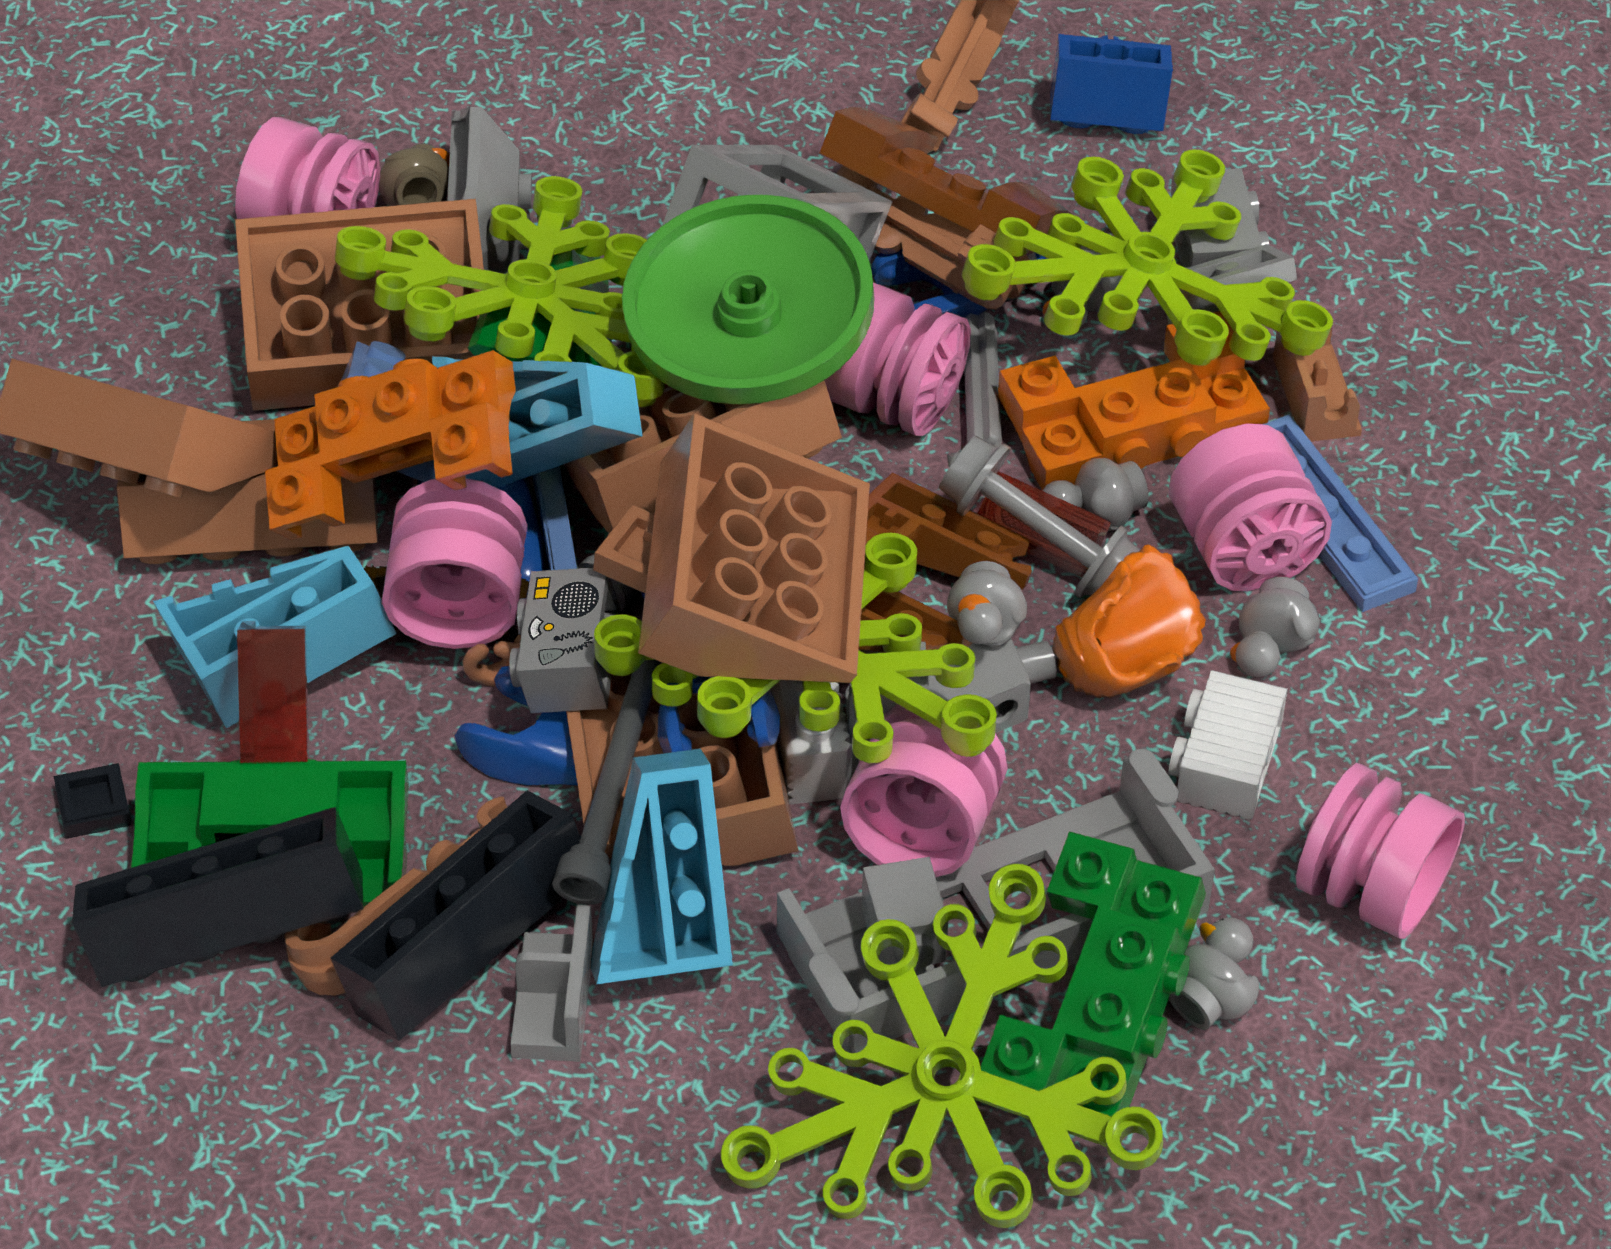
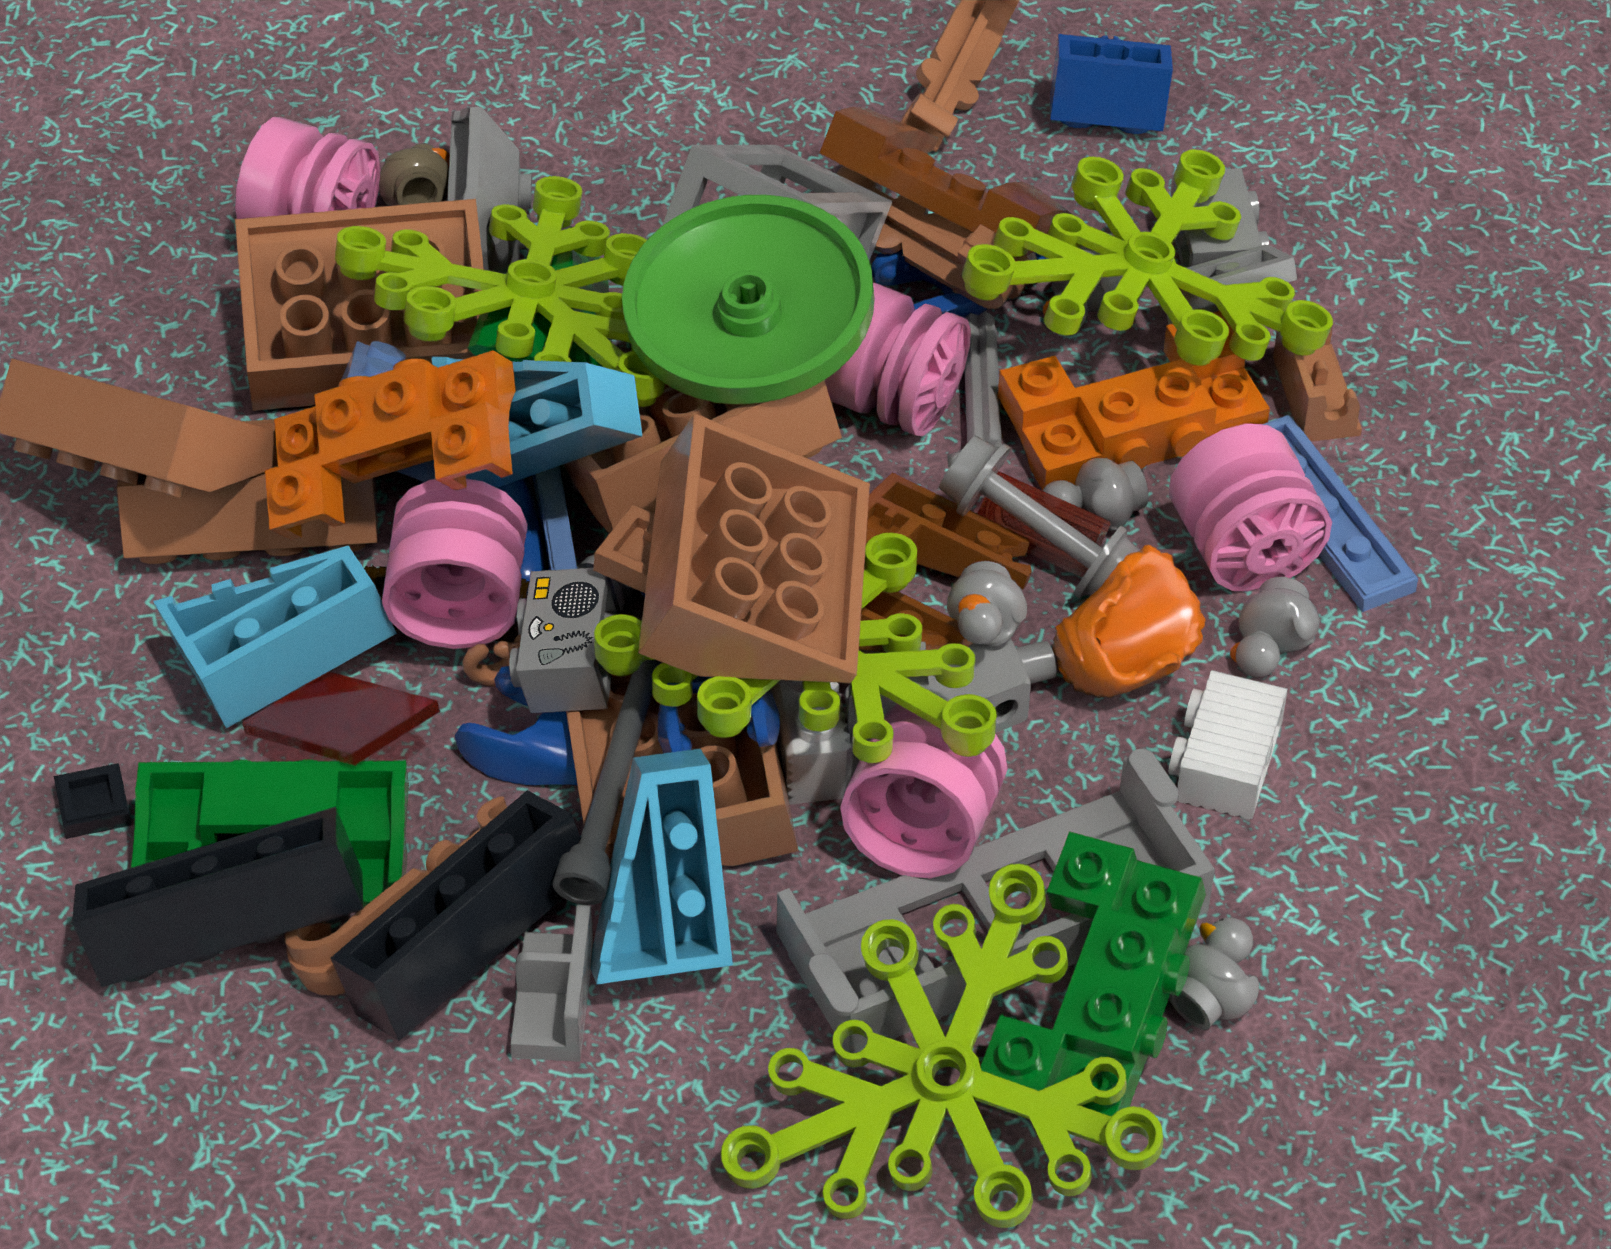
(272, 693): clear red panel -> none
(341, 717): none -> clear red piece
(906, 894): light grey brick -> none
(1366, 844): bright pink wheel -> none

